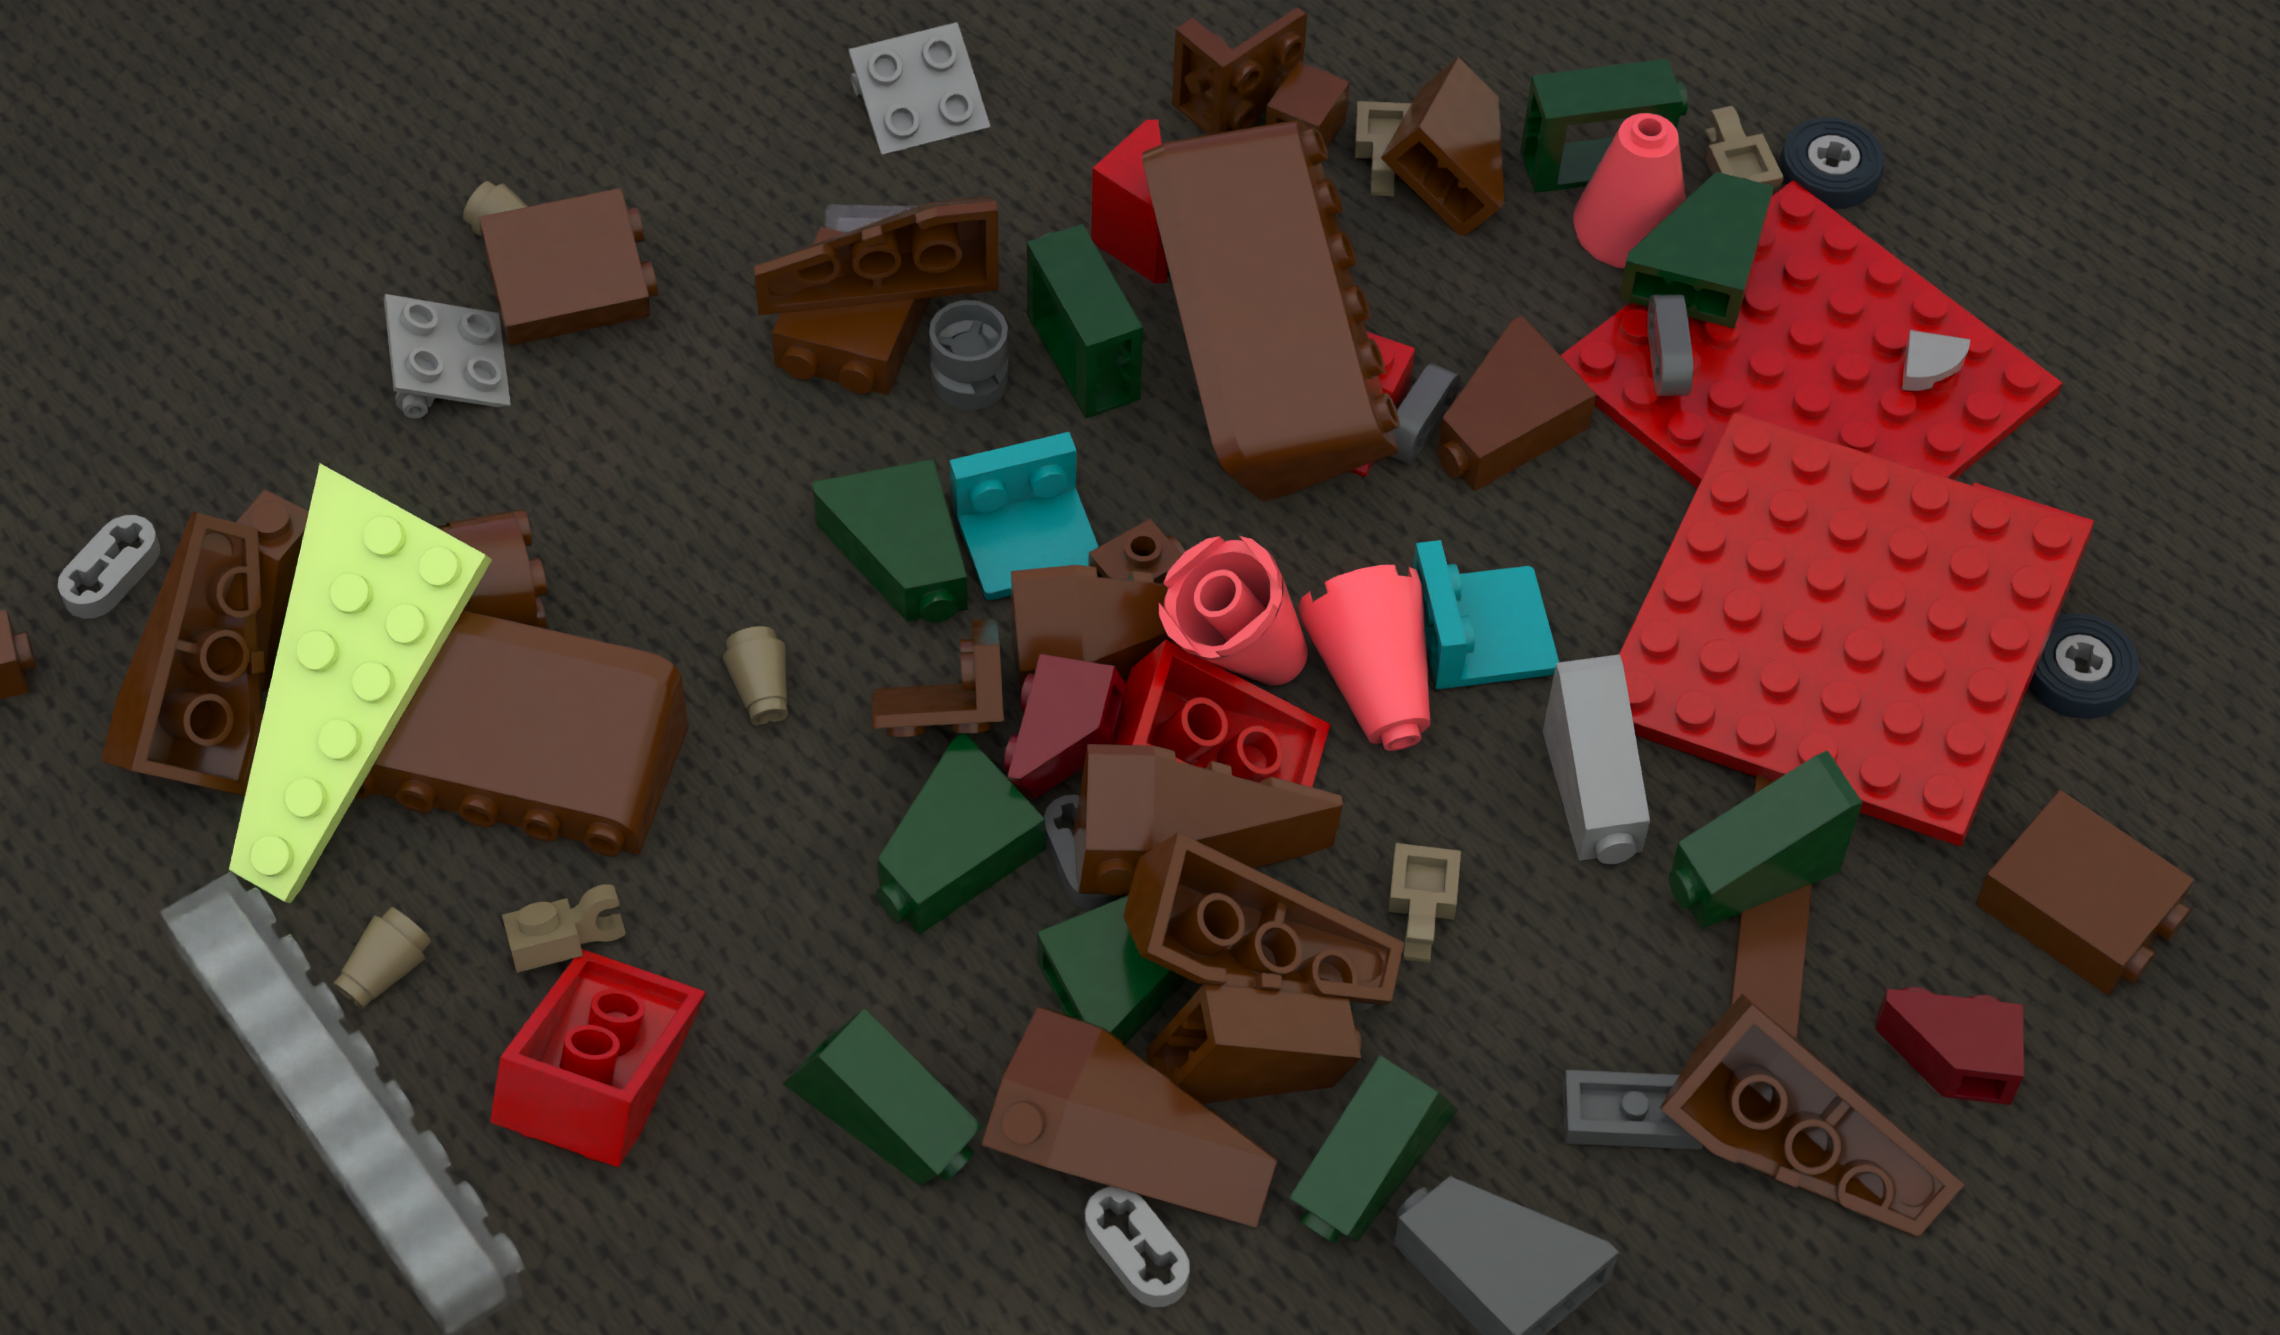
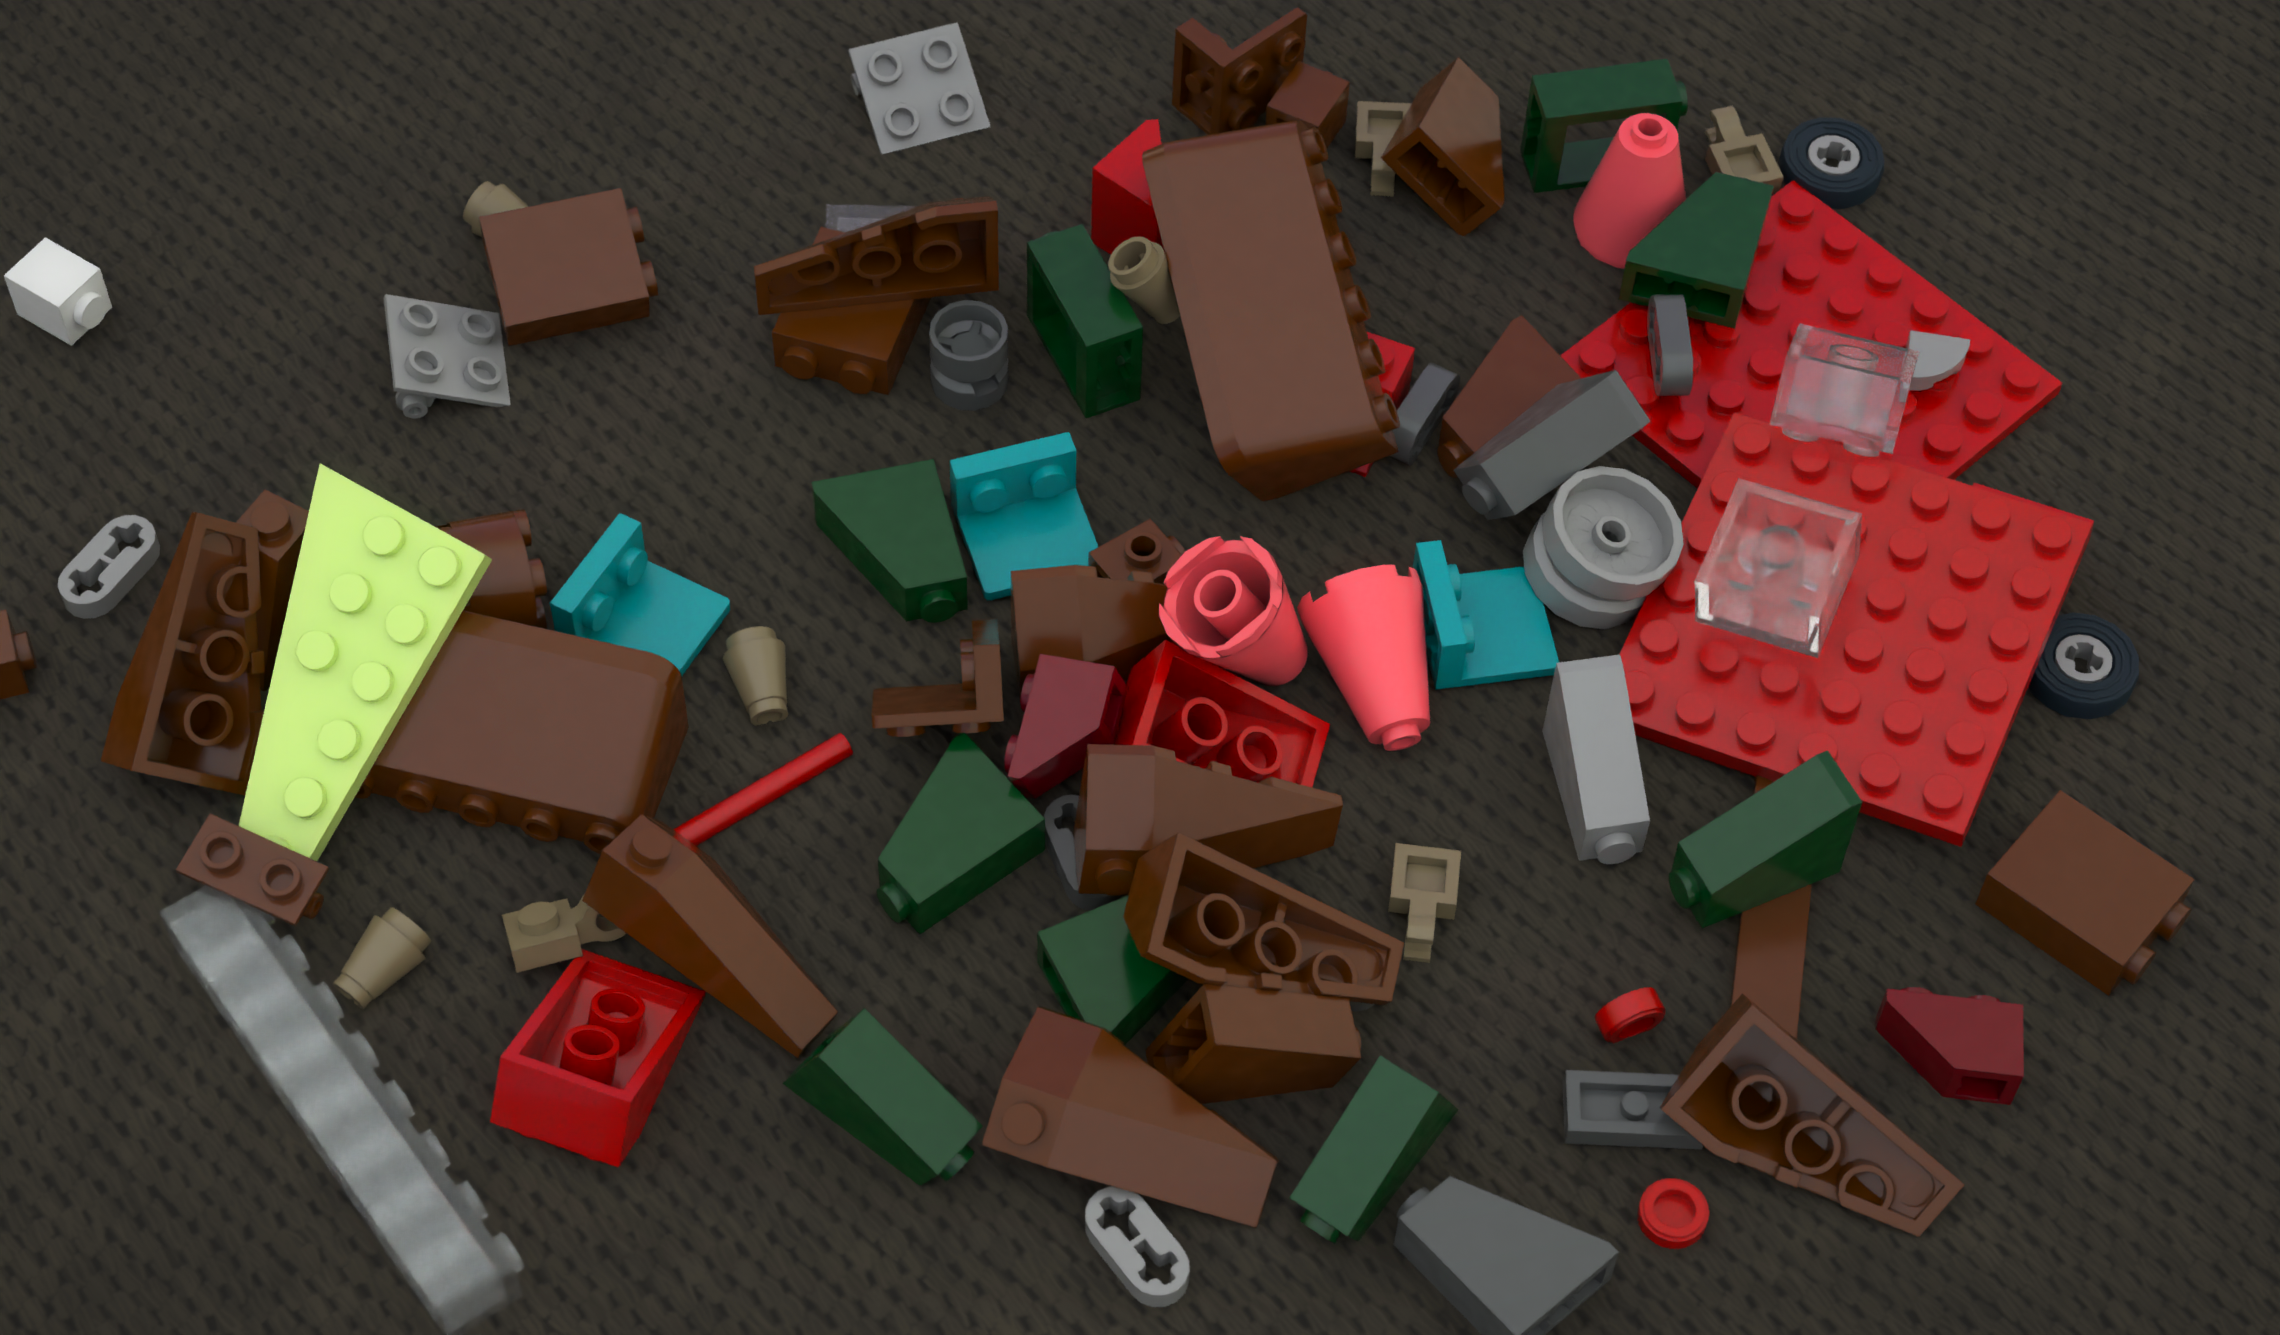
(58, 291): none -> white brick
(254, 870): none -> reddish brown hinge
(635, 603): none -> teal bracket
(705, 928): none -> reddish brown wedge
(766, 790): none -> red bar
(1143, 275): none -> dark tan cone
(1550, 444): none -> dark grey slope
(1602, 547): none -> light grey wheel
(1630, 1014): none -> red tile
(1673, 1213): none -> red tile
(1777, 567): none -> clear brick
(1844, 390): none -> clear brick

